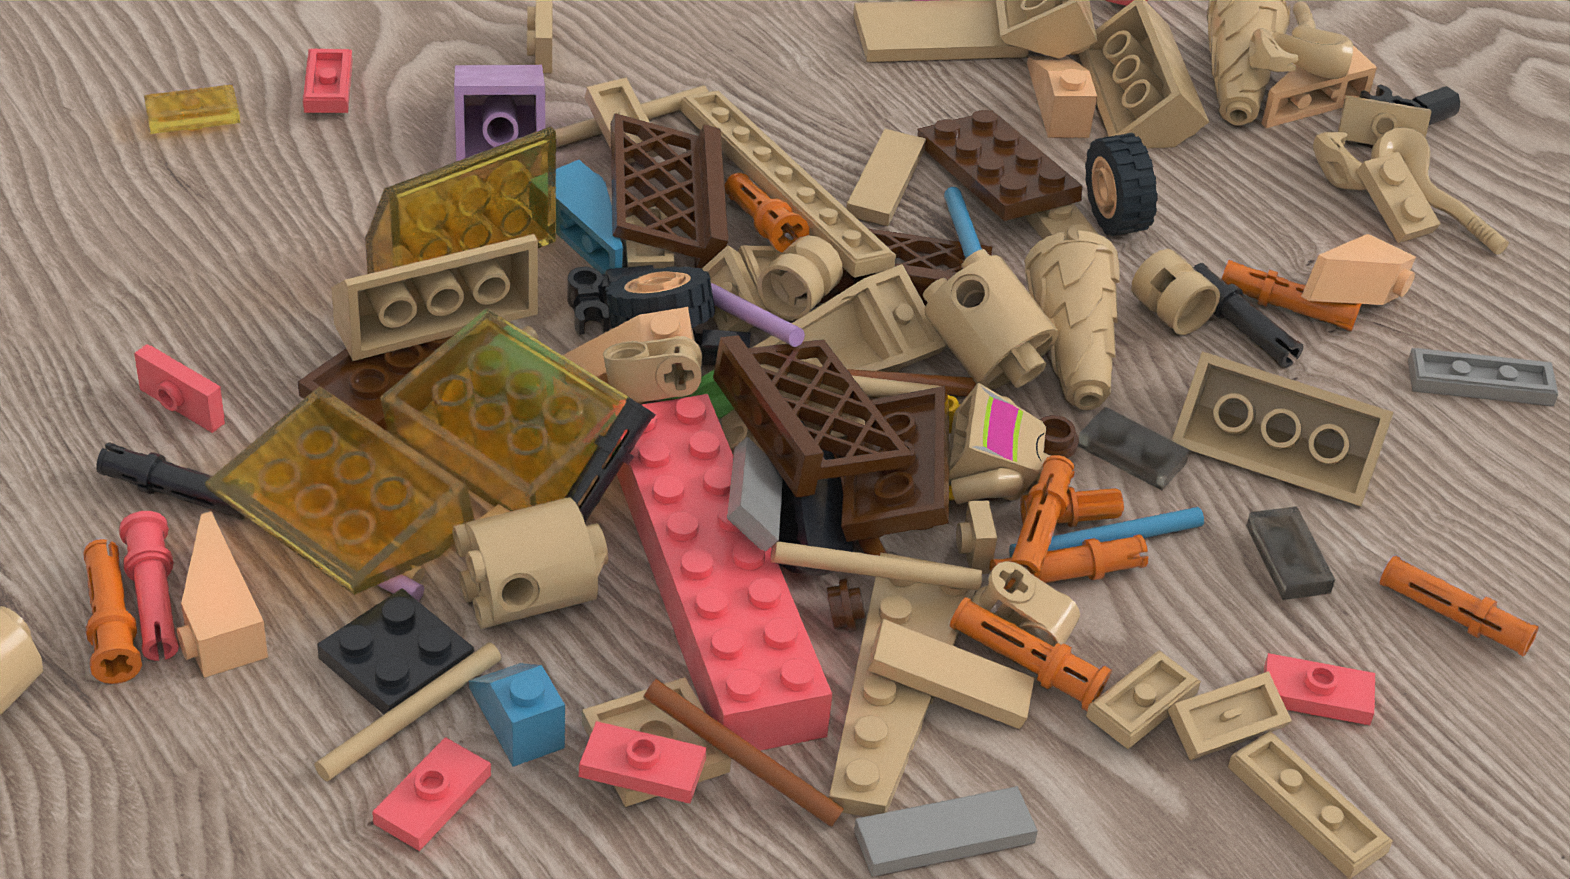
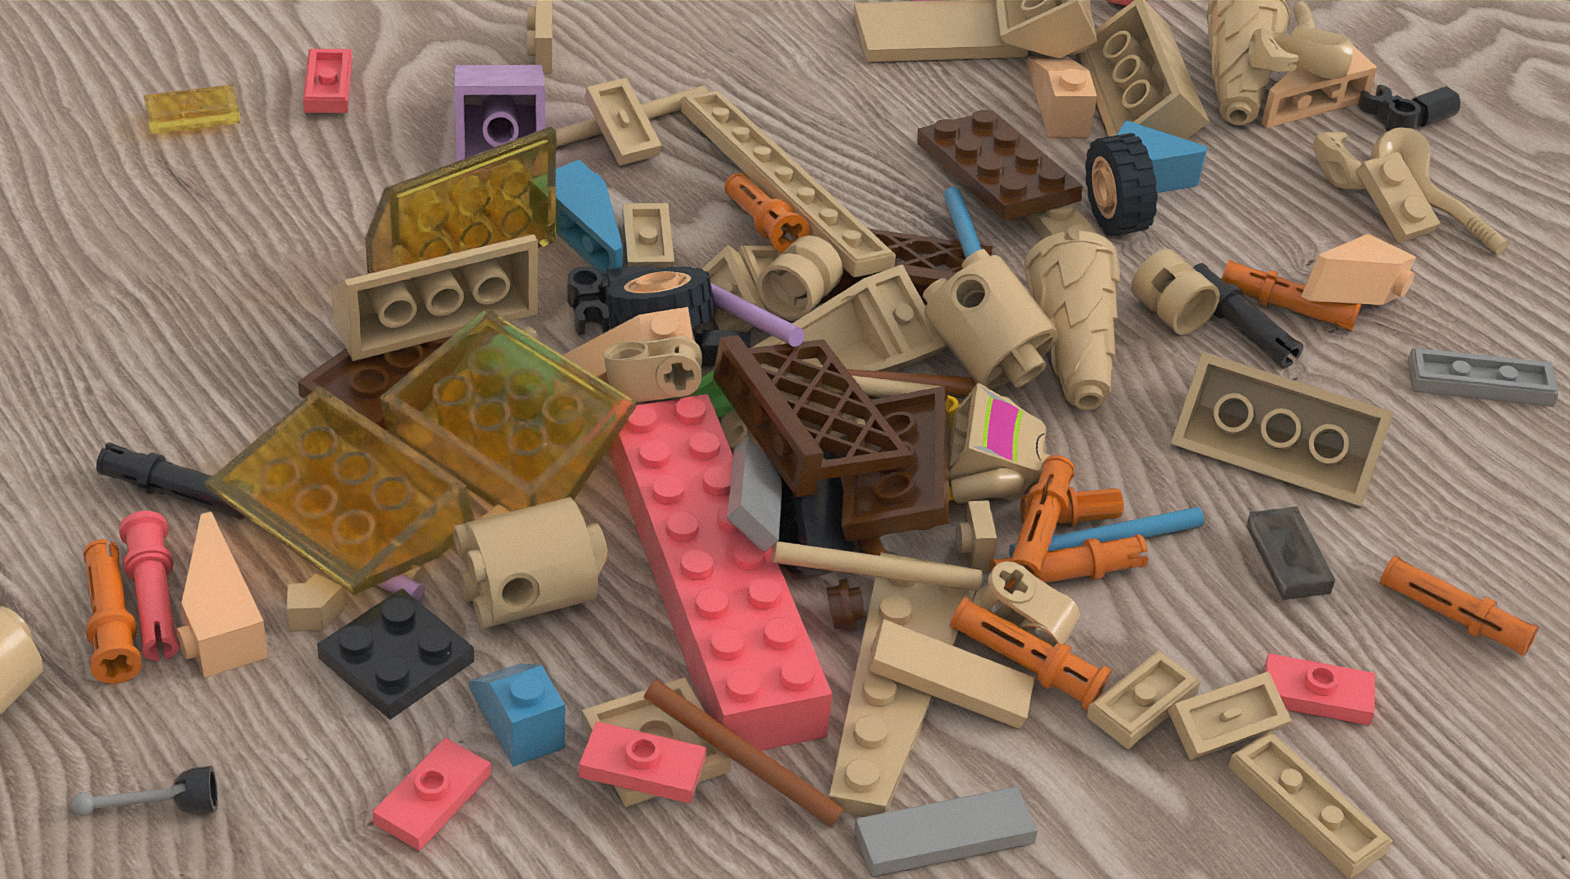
(179, 388): coral plate -> none
(192, 792): none -> hinge
(313, 603): none -> tan piece
(407, 712): tan bar -> none
(633, 418): black pin -> none
(702, 192): reddish brown fence -> none
(886, 177): tan tile -> none
(1060, 436): reddish brown plate -> none
(1133, 448): clear smoke plate -> none
(1175, 160): none -> dark azure slope
(1368, 119): tan plate -> none

